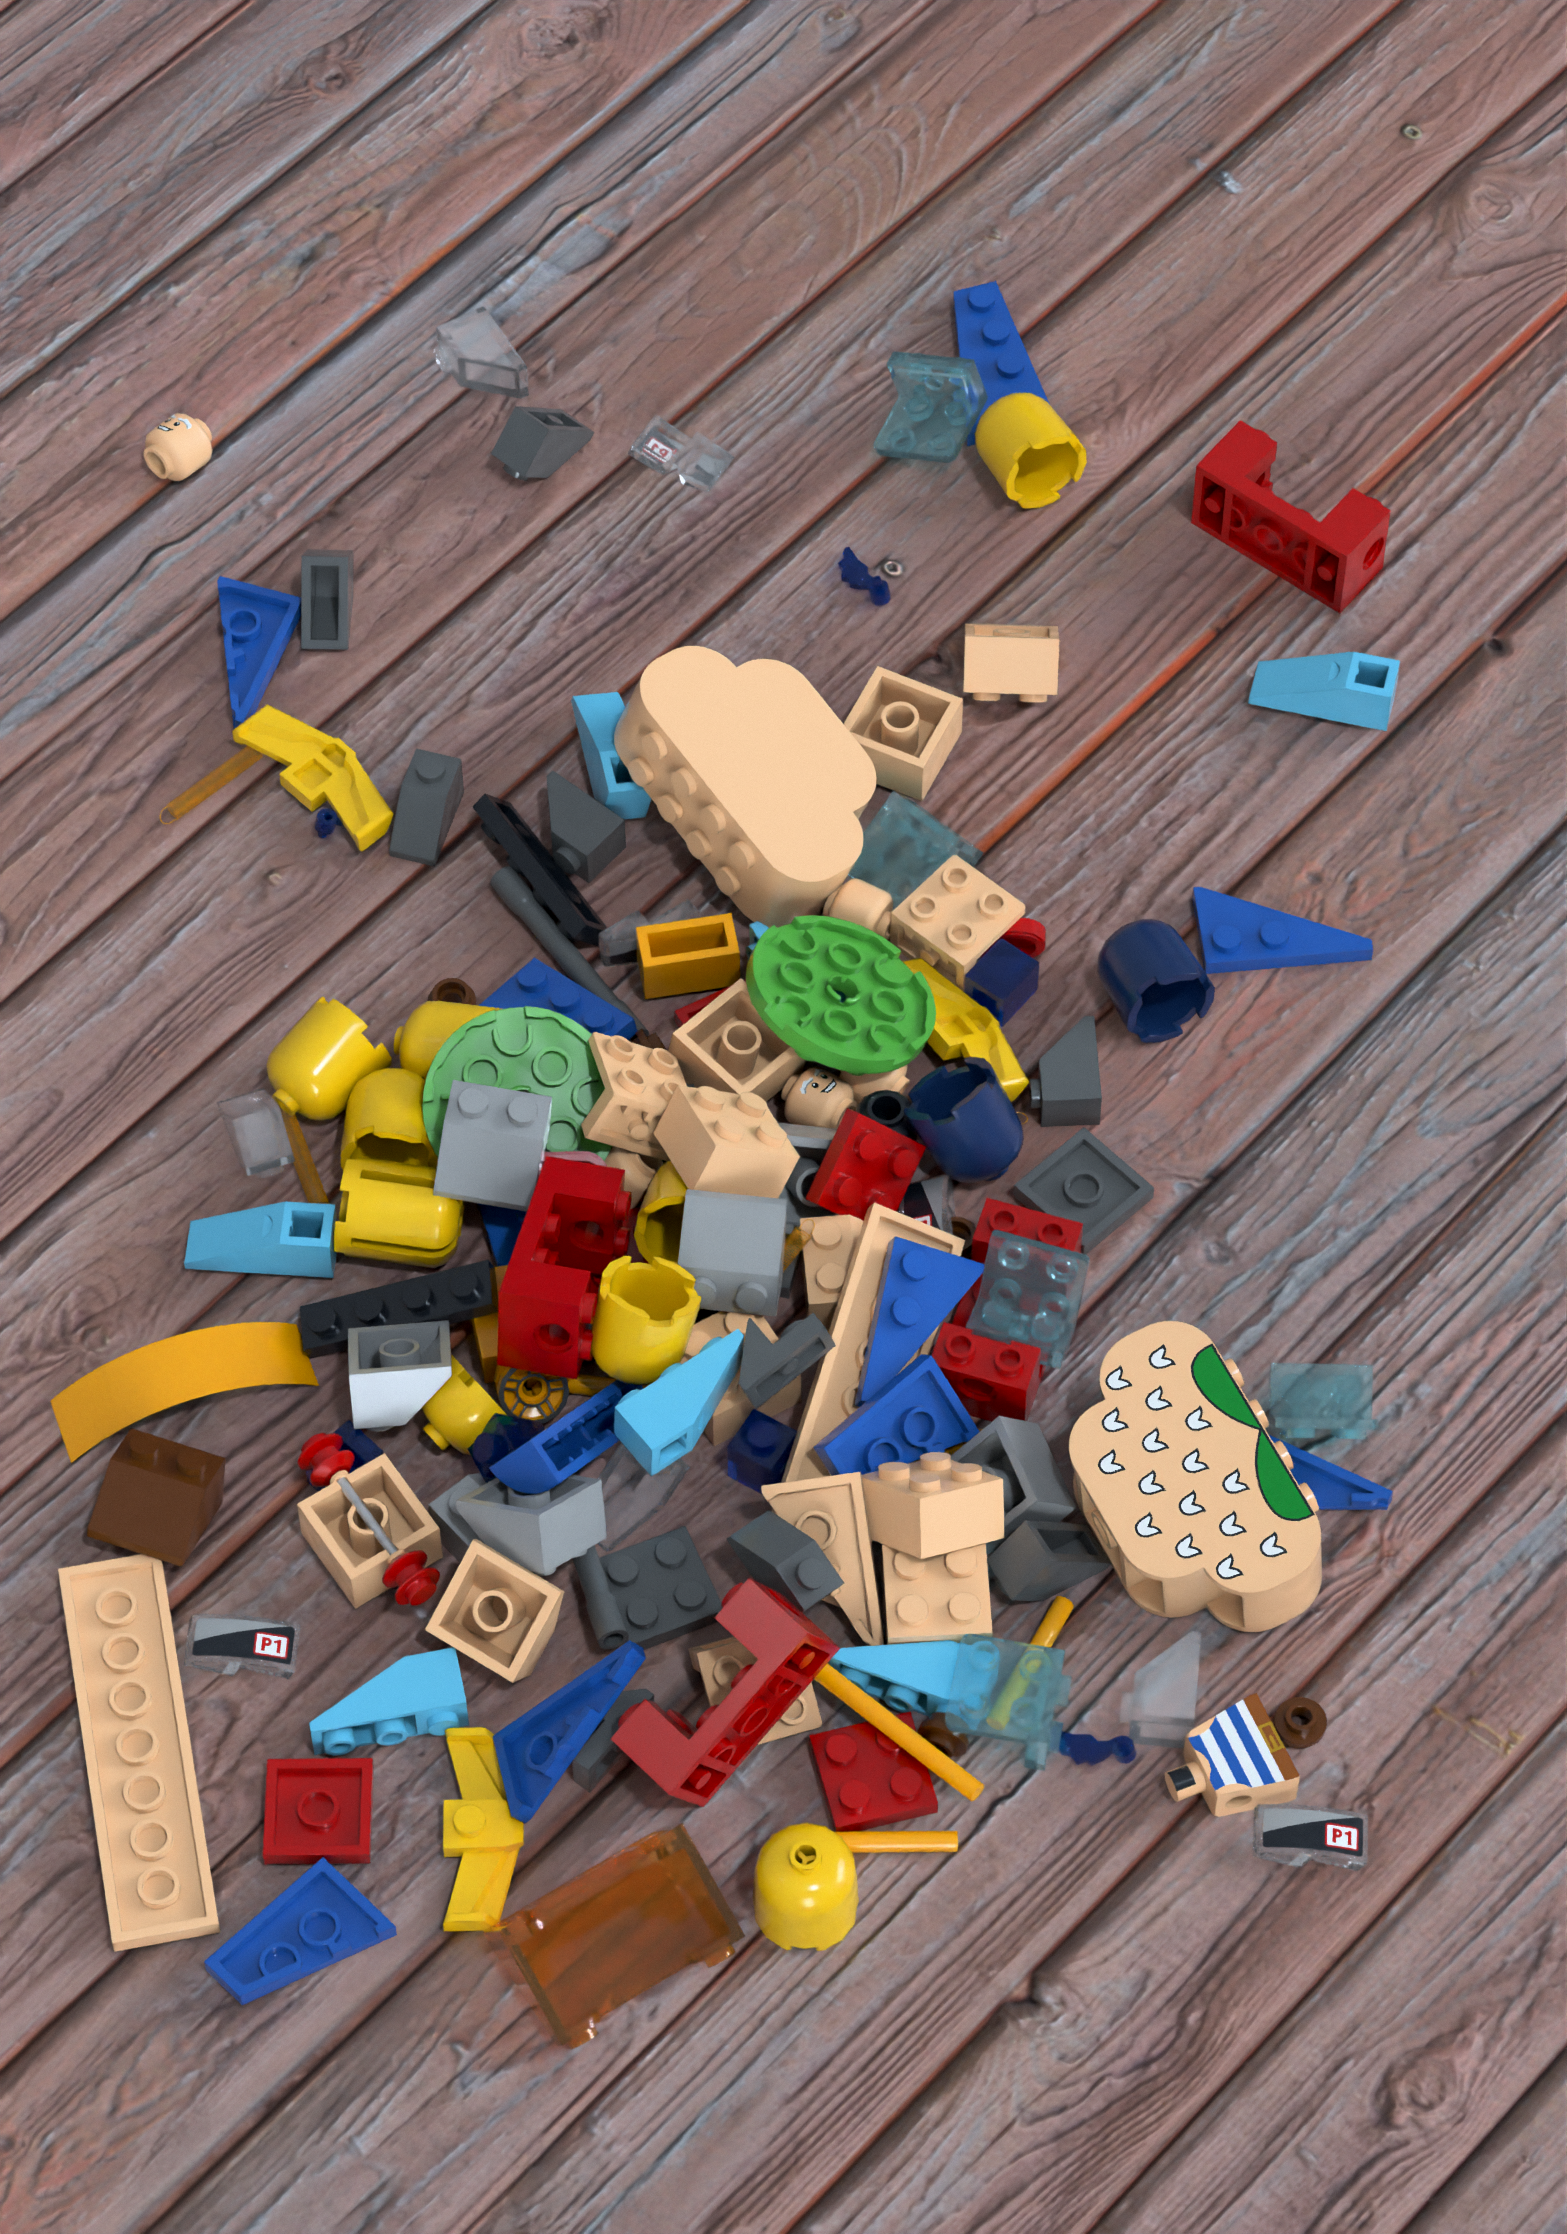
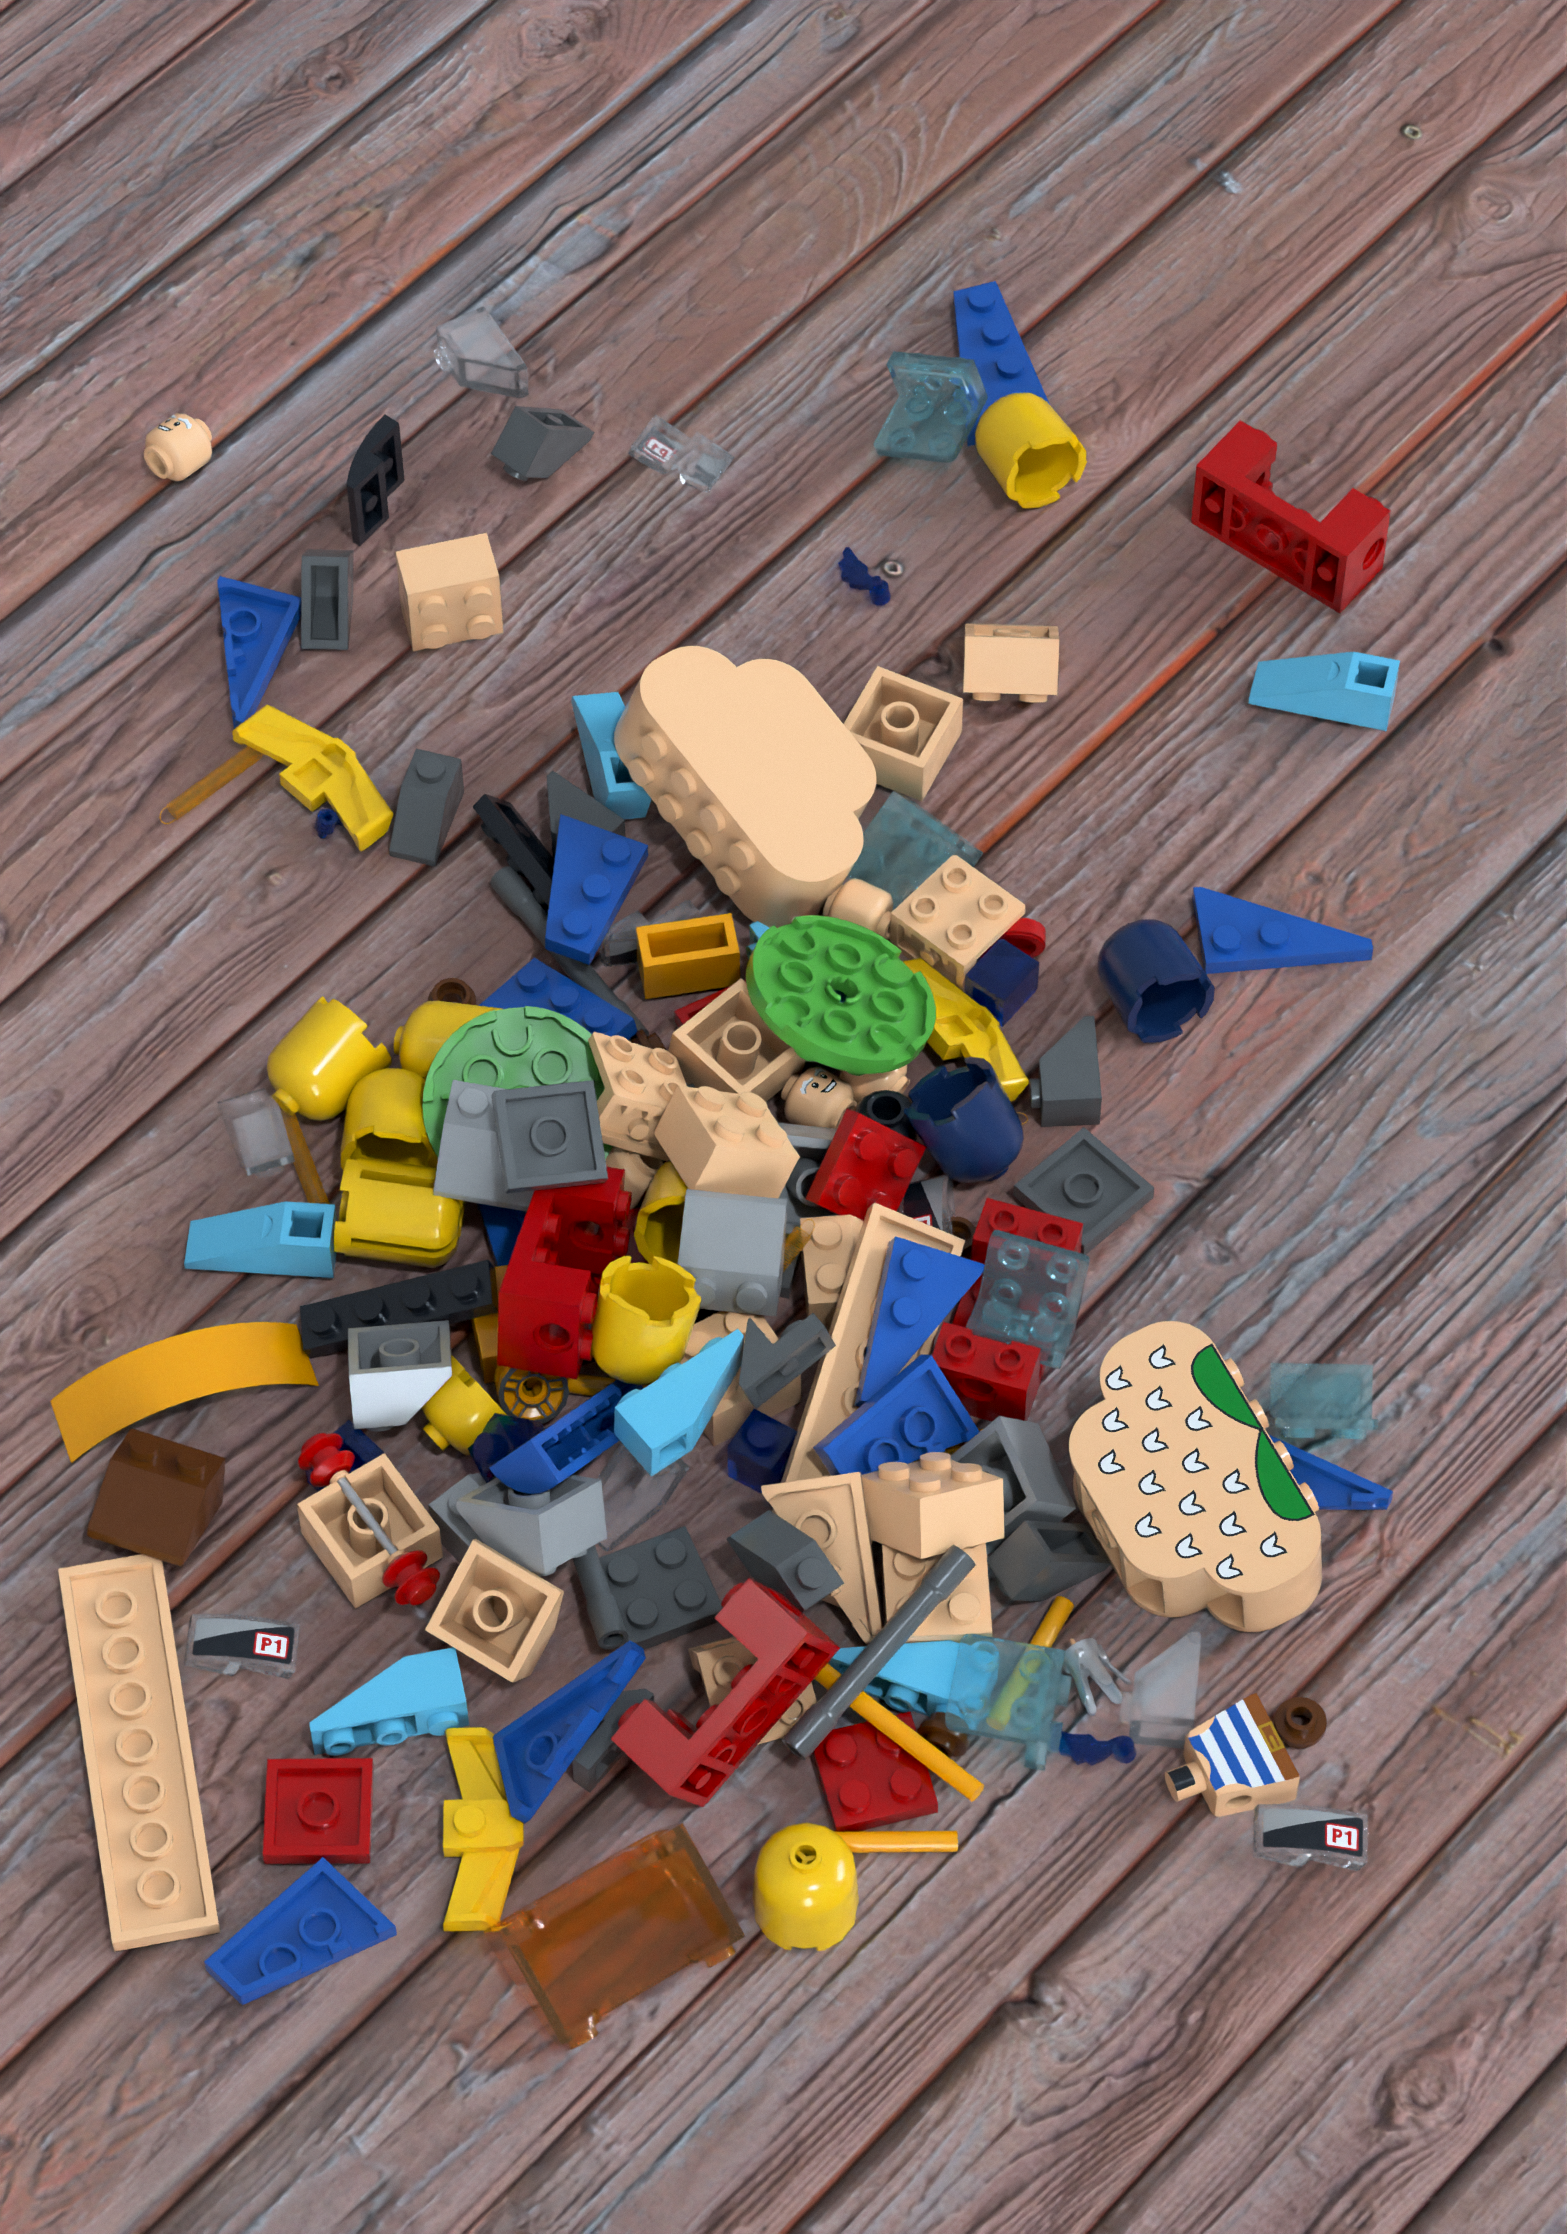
(373, 477): none -> black slope
(449, 592): none -> light nougat brick
(549, 1136): none -> dark grey plate
(588, 886): none -> blue wing
(822, 1716): none -> dark grey piece
(1085, 1660): none -> flat silver piece

